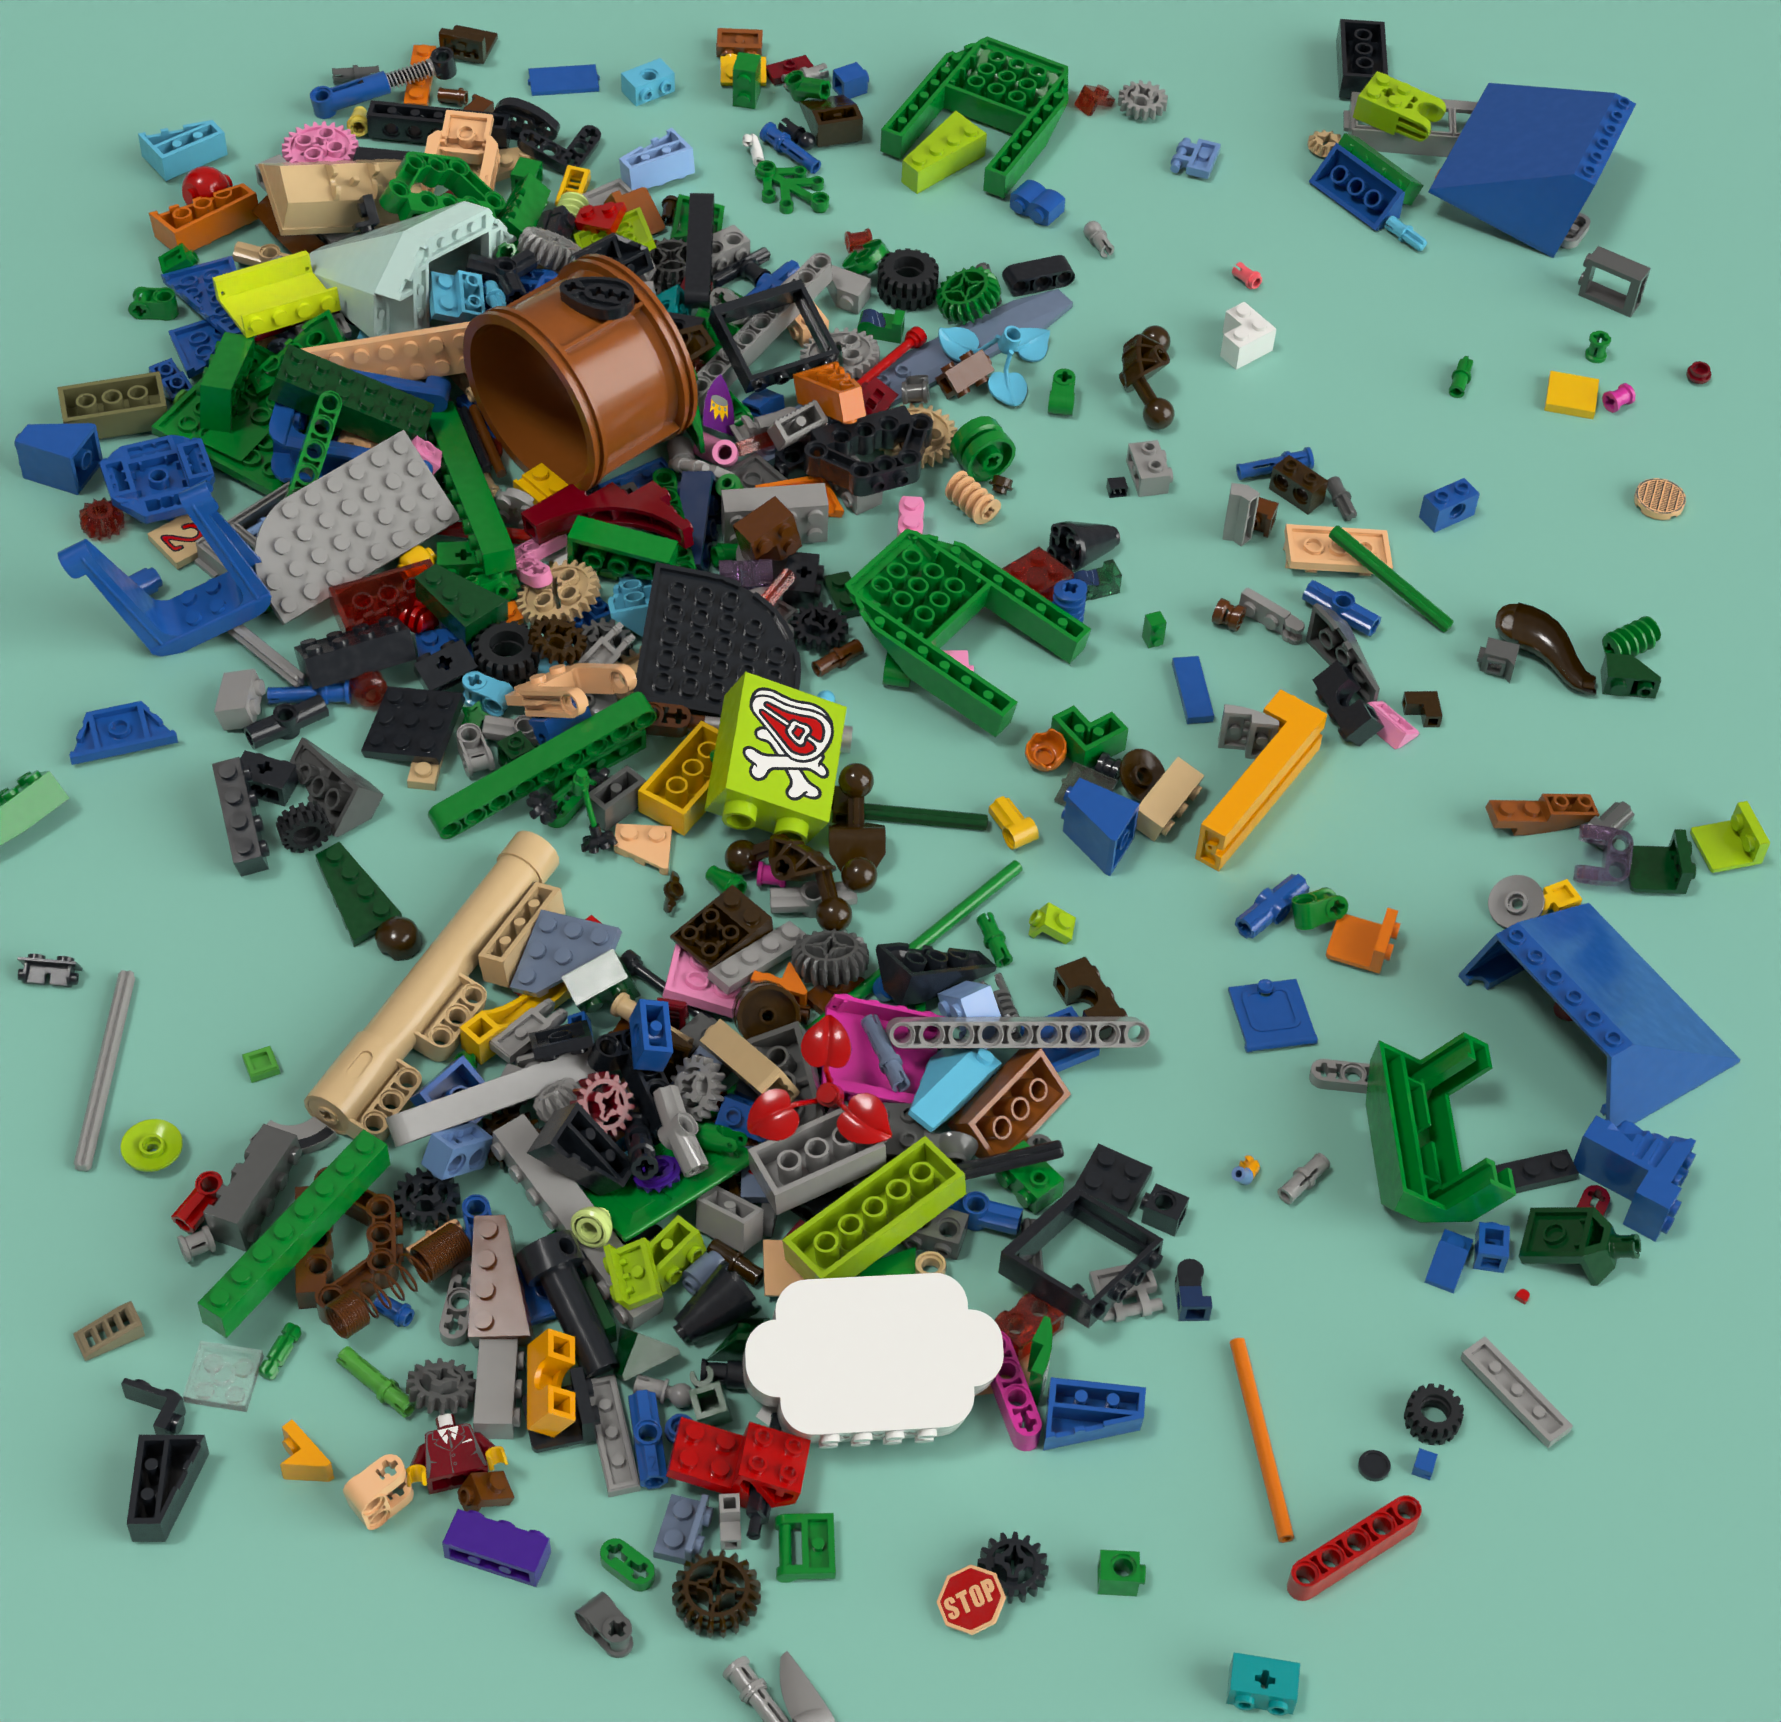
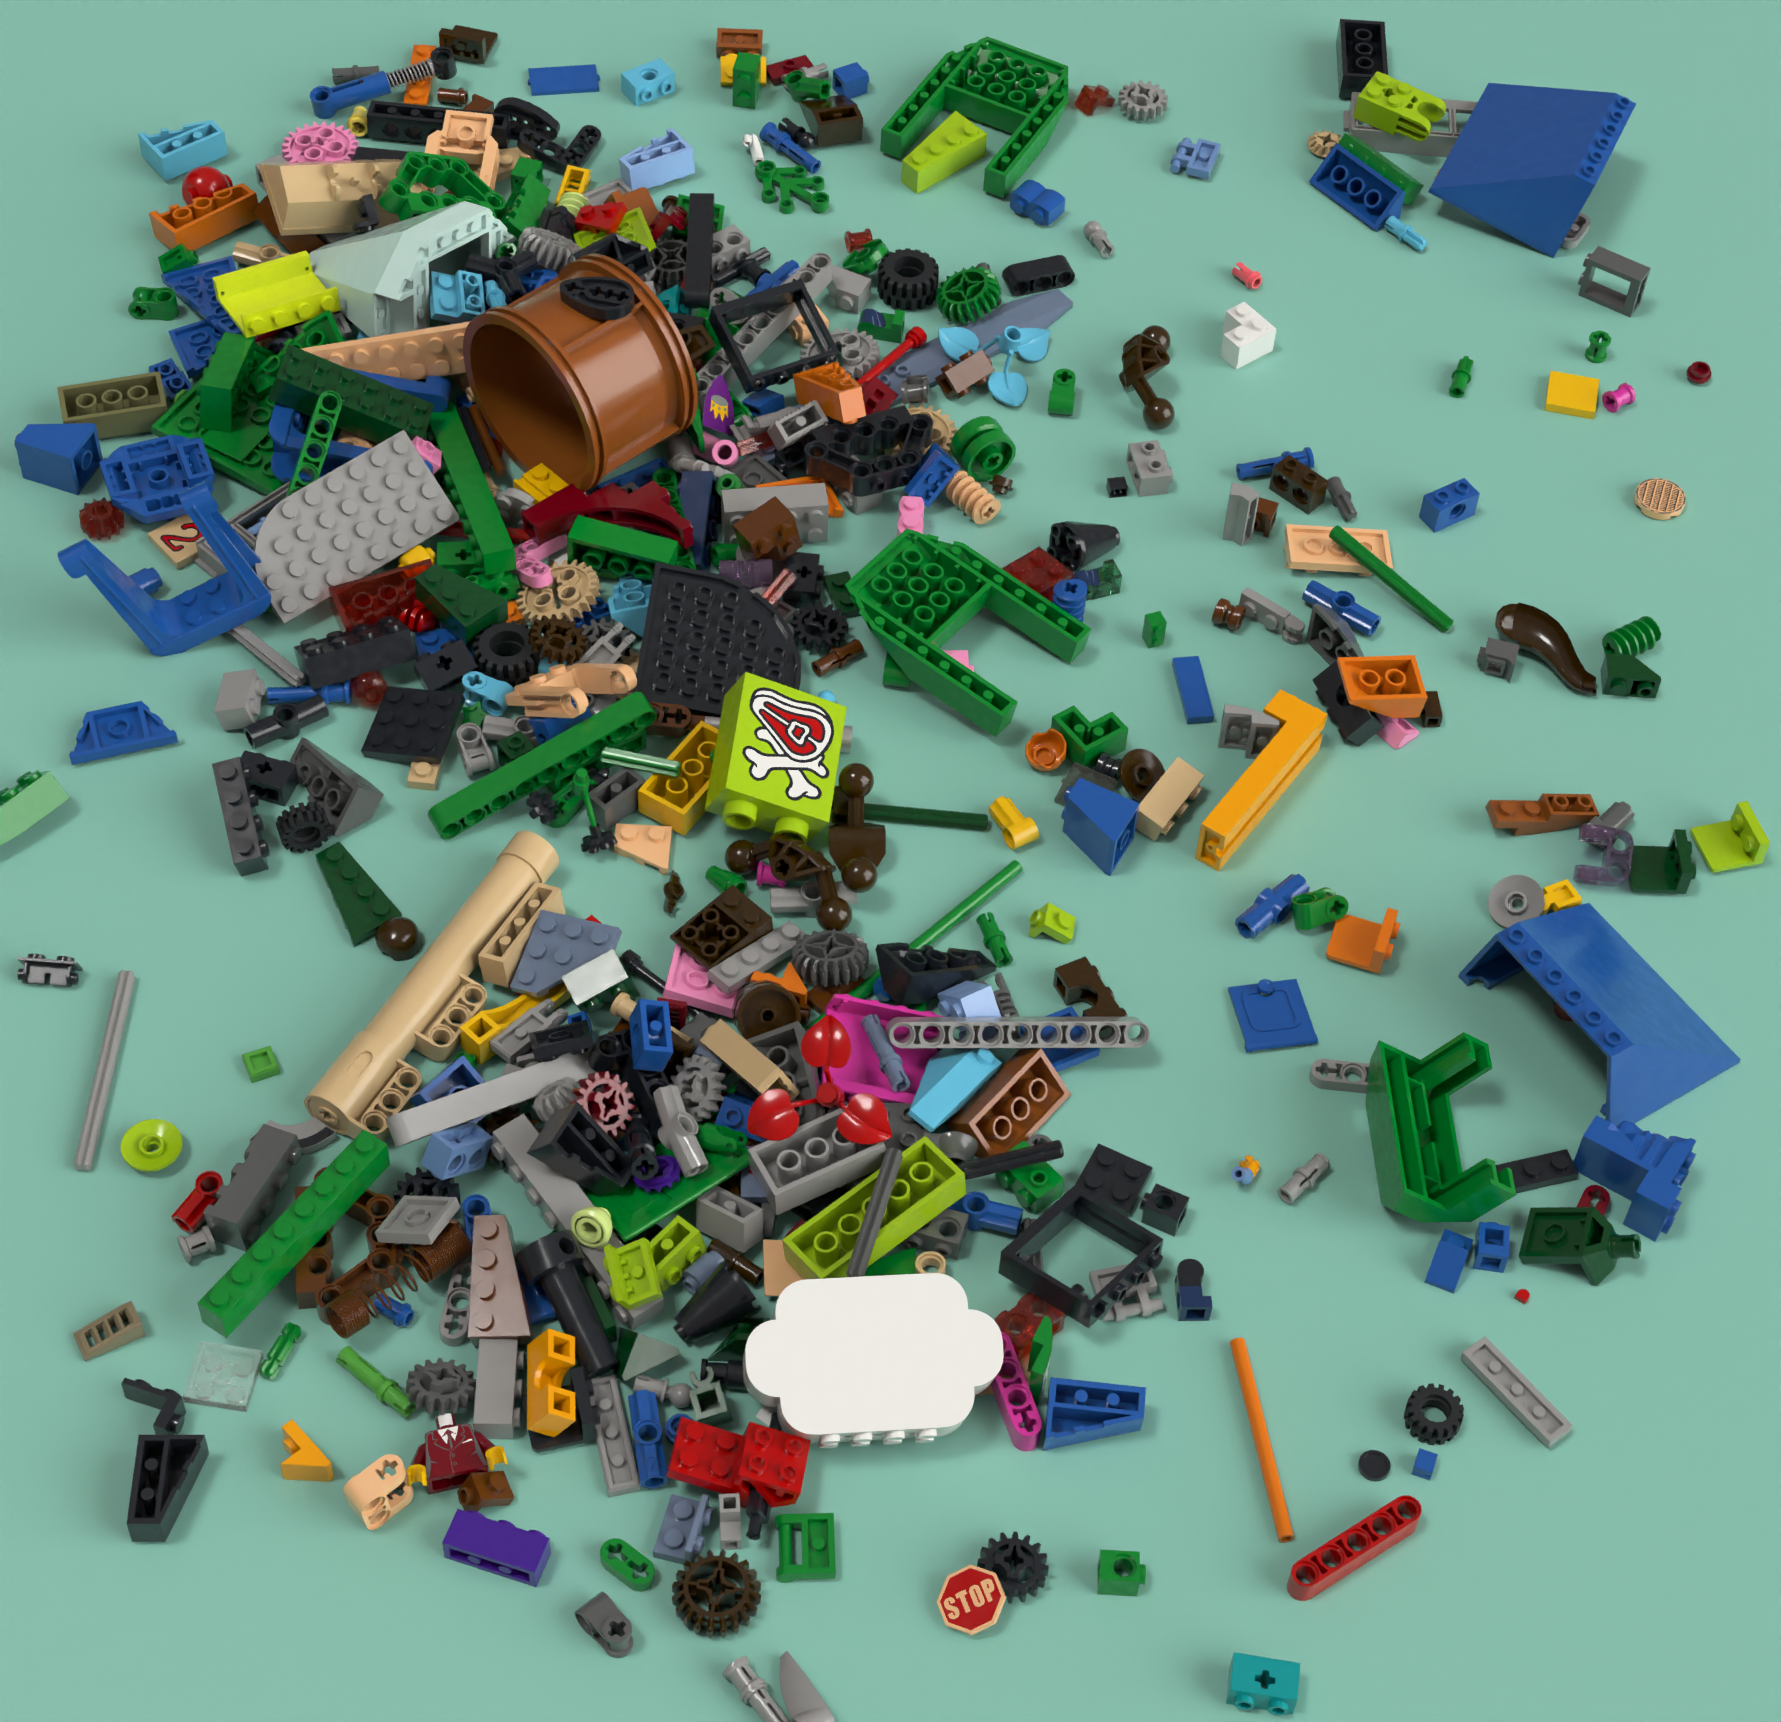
(417, 1220): none -> light grey plate
(640, 762): none -> axle
(673, 215): none -> dark red bracket
(874, 1213): none -> dark grey axle
(935, 473): none -> blue bracket
(1384, 684): none -> orange slope

